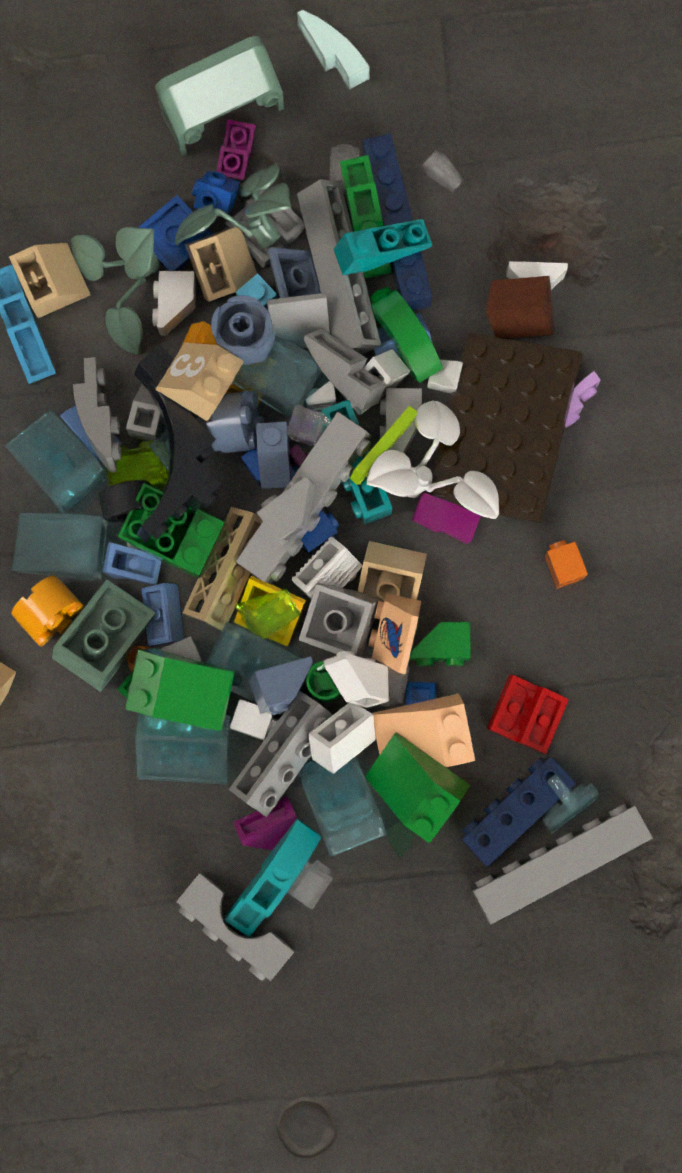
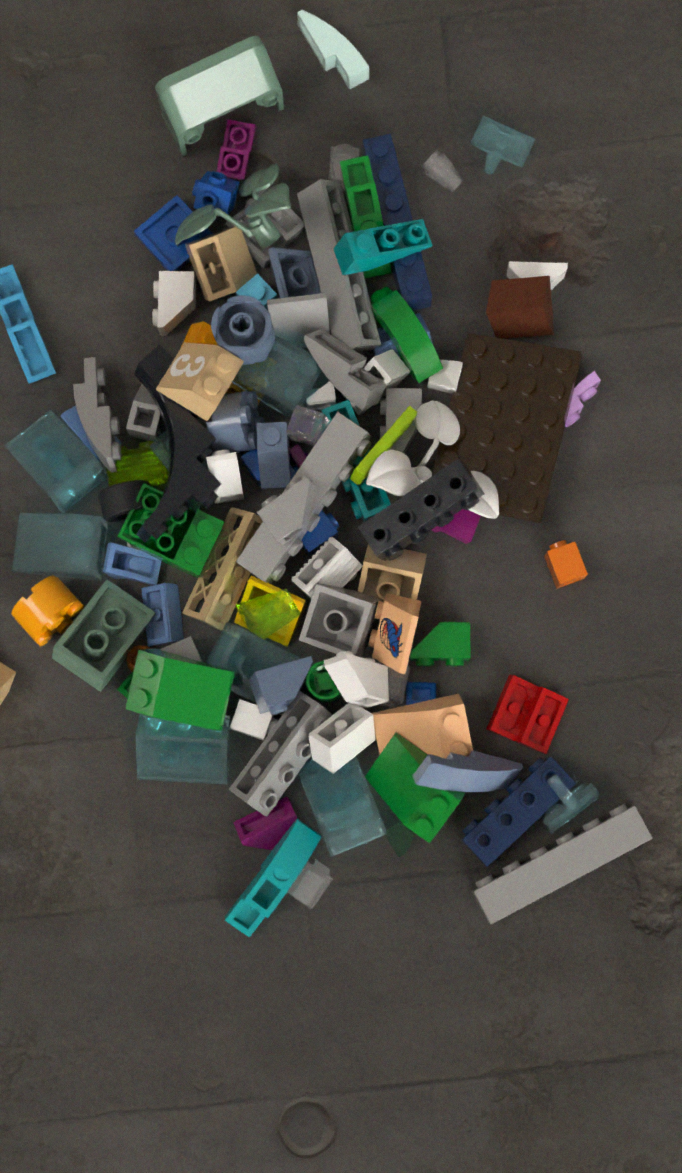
(49, 277): tan slope -> none
(136, 250): sand green plant -> none
(204, 902): light grey arch -> none
(225, 469): none -> white slope
(421, 510): none -> black brick
(467, 774): none -> sand blue slope
(502, 143): none -> clear light blue plate

